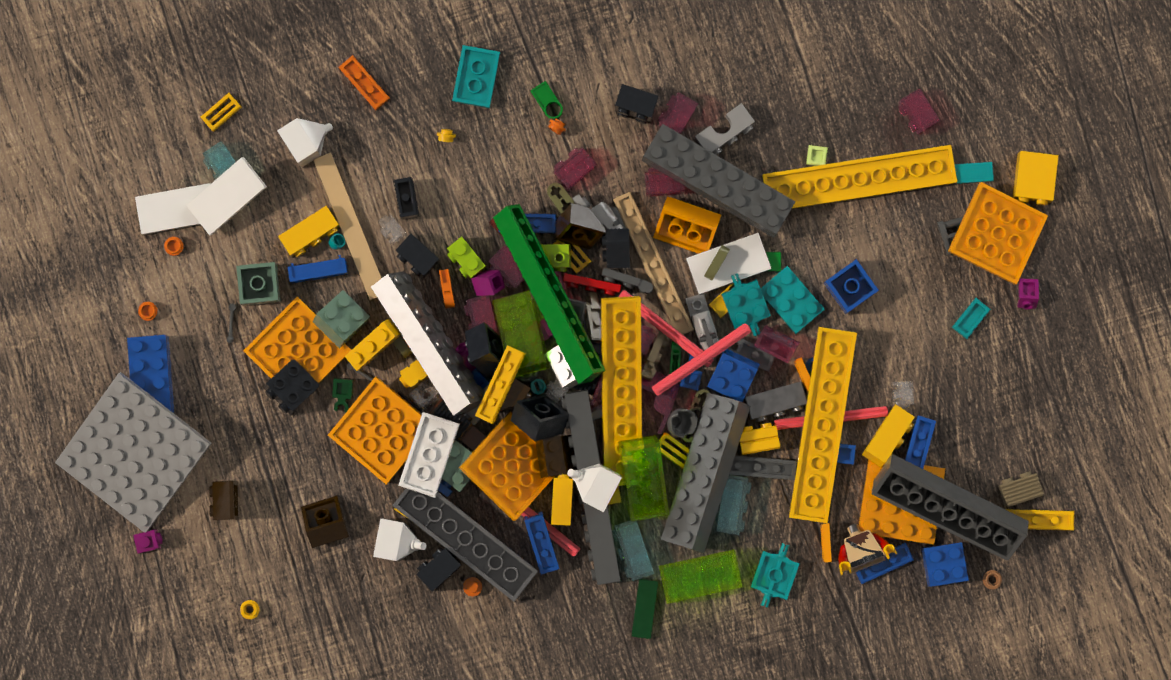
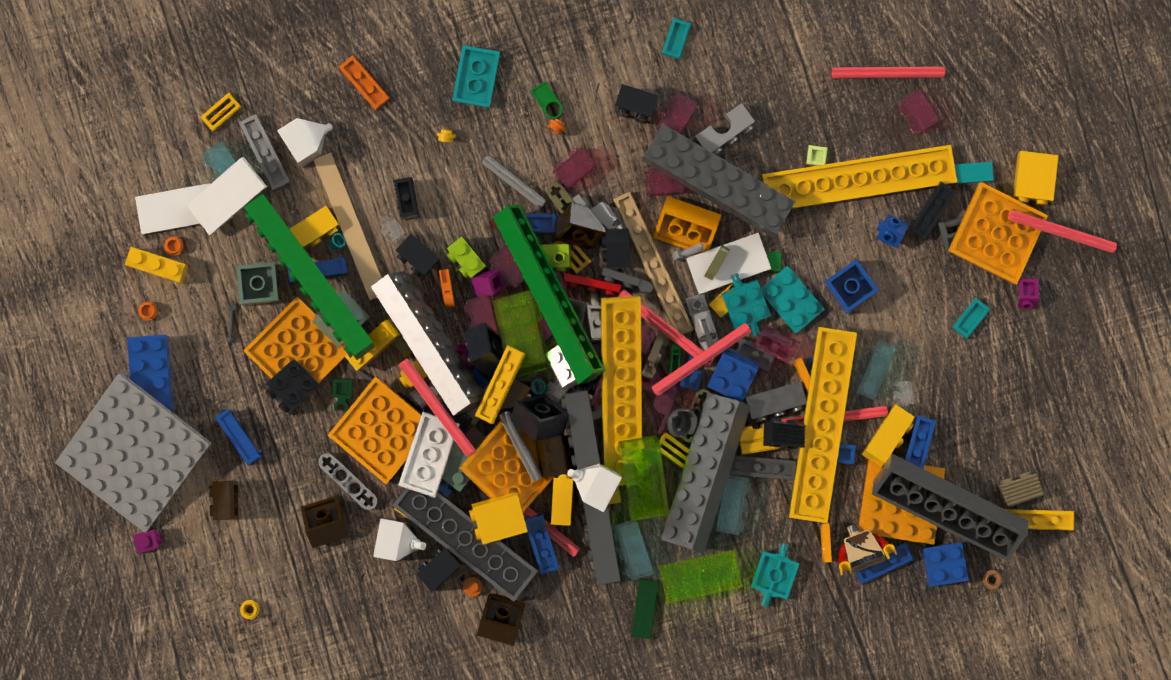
(156, 265): none -> yellow brick
(238, 437): none -> blue container
(264, 152): none -> light grey plate
(309, 276): none -> green brick
(346, 483): none -> light grey beam
(437, 407): none -> coral axle
(498, 518): none -> yellow brick
(501, 619): none -> dark brown slope
(513, 181): none -> light grey axle
(520, 446): none -> light grey axle
(676, 38): none -> teal tile
(683, 254): none -> light grey bar
(784, 434): none -> black brick
(875, 370): none -> clear light blue brick
(888, 72): none -> coral axle
(891, 230): none -> blue brick
(932, 210): none -> black plate
(1062, 231): none -> coral axle

